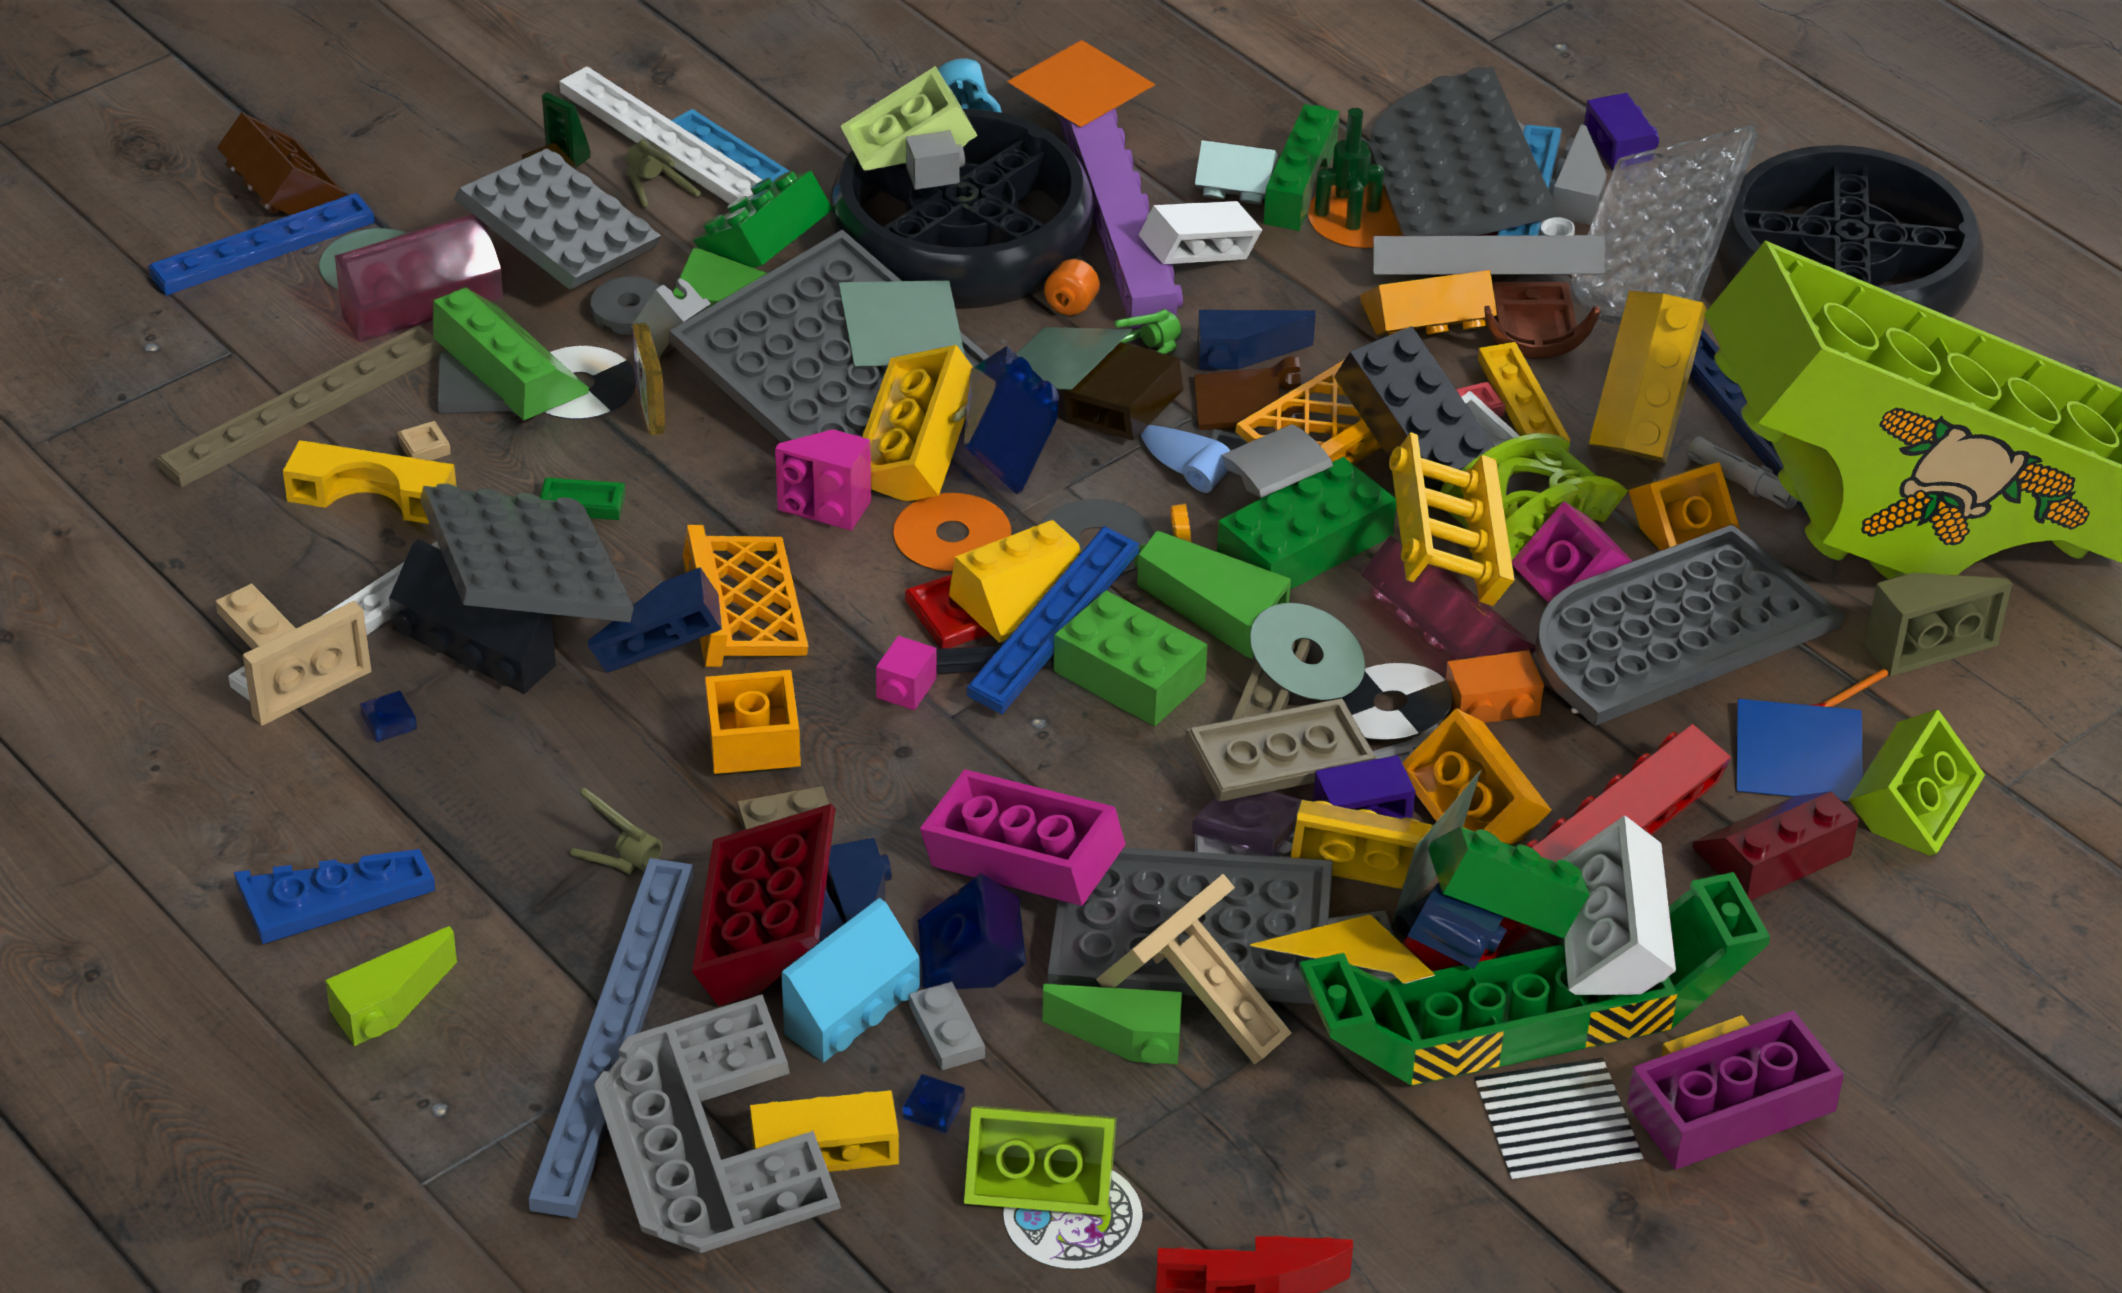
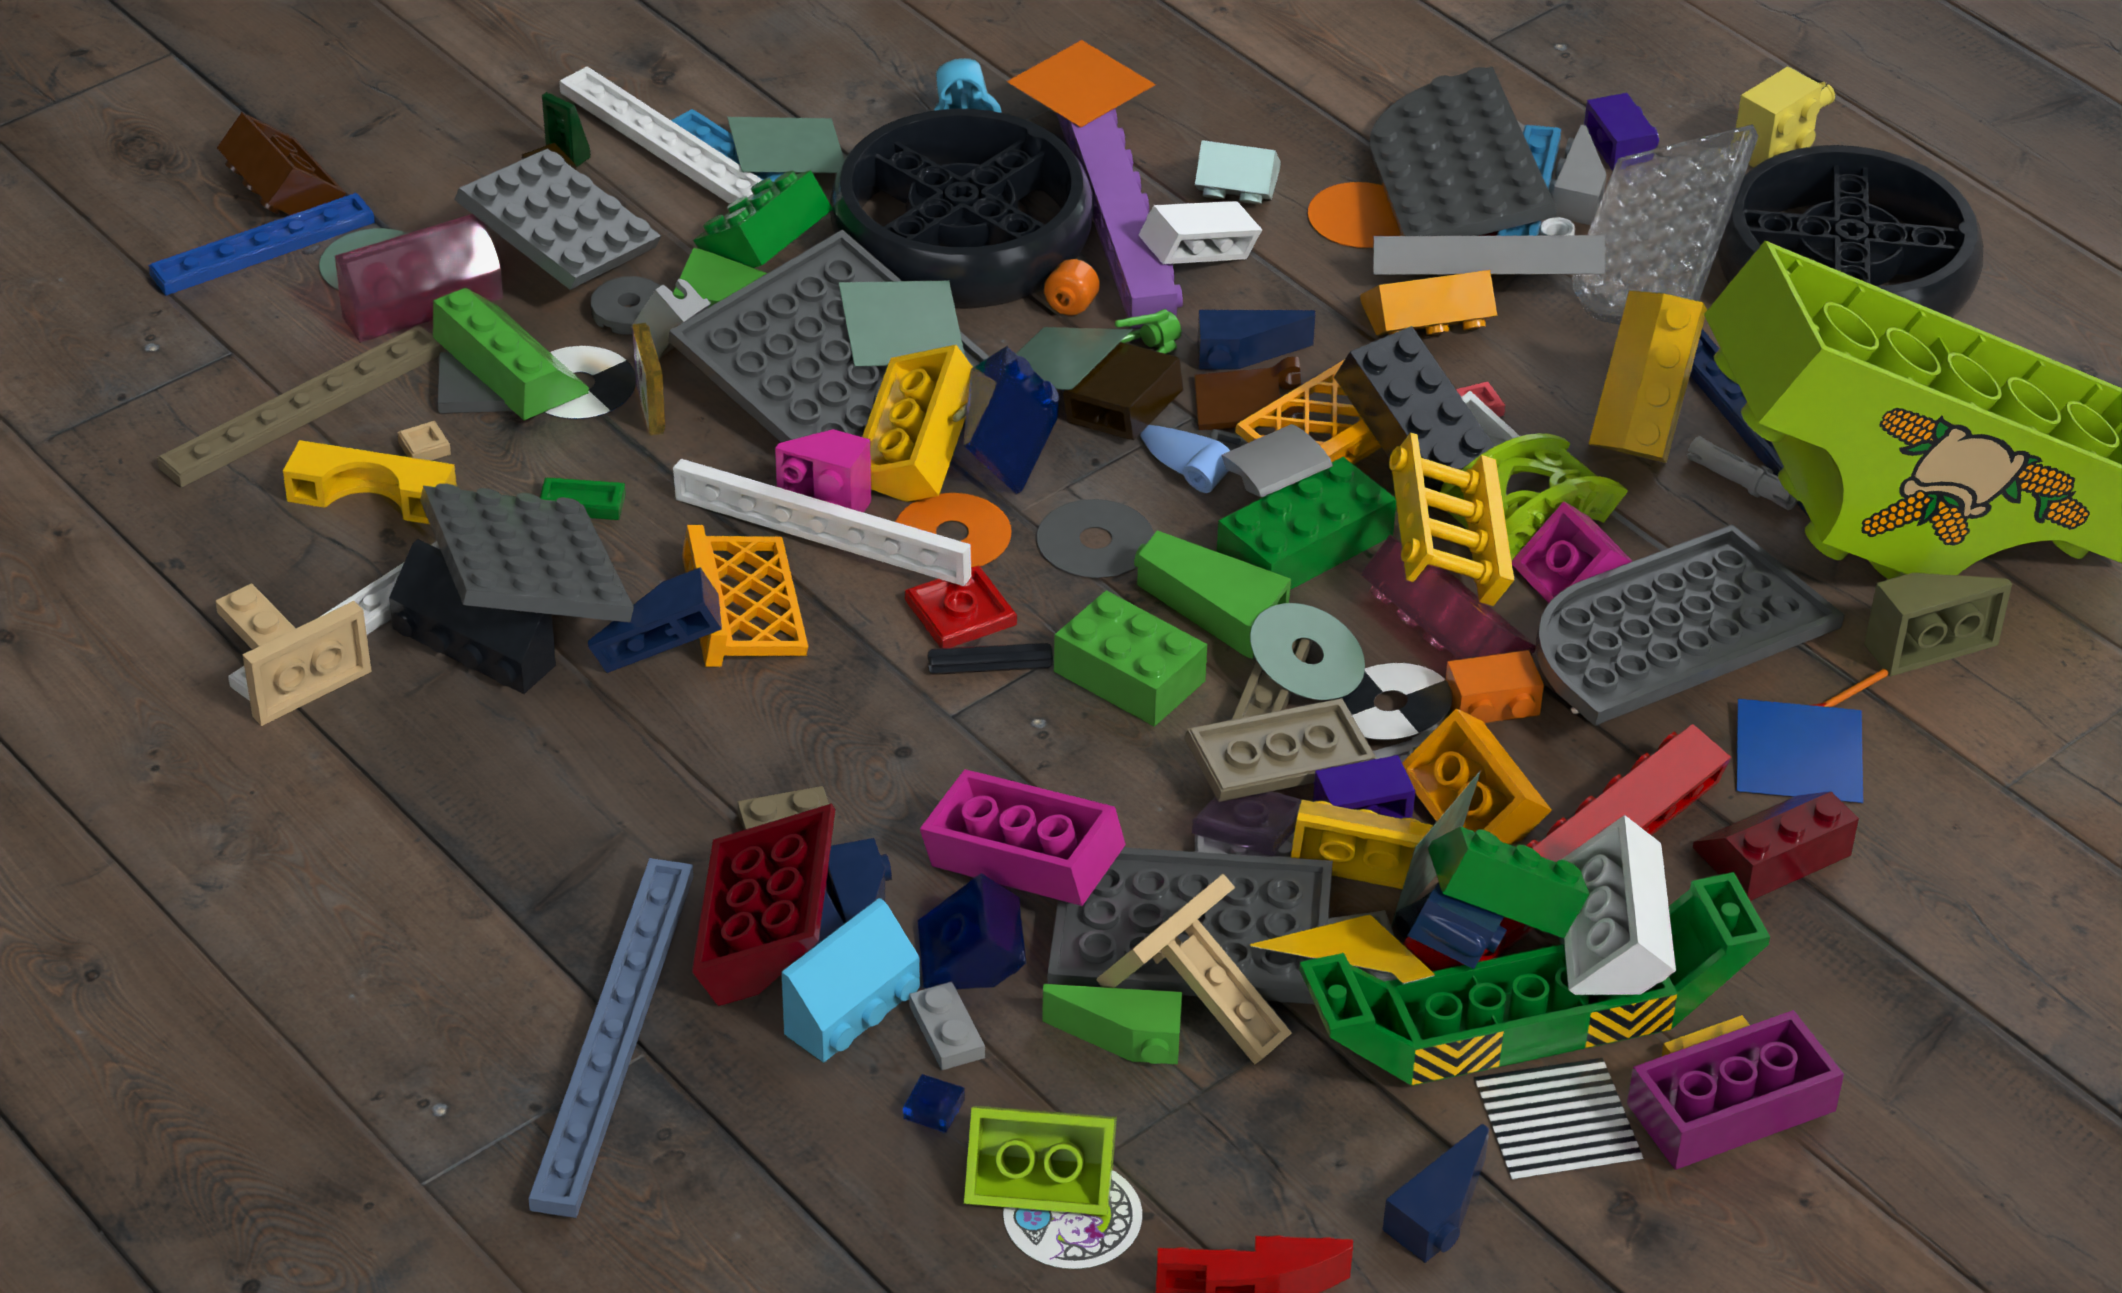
(315, 897): blue wing -> none
(388, 716): clear blue plate -> none
(389, 987): lime slope -> none
(633, 843): olive plant -> none
(649, 163): olive plant -> none
(667, 1145): light grey slope -> none
(753, 721): light orange brick -> none
(786, 144): none -> sand green sticker
(823, 522): none -> white plate
(849, 1129): yellow brick -> none
(906, 672): dark pink brick -> none
(914, 109): yellowish green slope -> none
(933, 159): light grey brick -> none
(1011, 576): yellow slope -> none
(1033, 639): blue tile -> none
(1180, 522): light orange tile -> none
(1294, 176): green arch -> none
(1350, 175): dark green plant -> none
(1433, 1204): none -> dark blue slope
(1519, 390): yellow plate -> none
(1538, 318): copper piece -> none
(1684, 506): light orange slope -> none
(1783, 112): none -> light yellow brick
(1917, 784): lime slope -> none

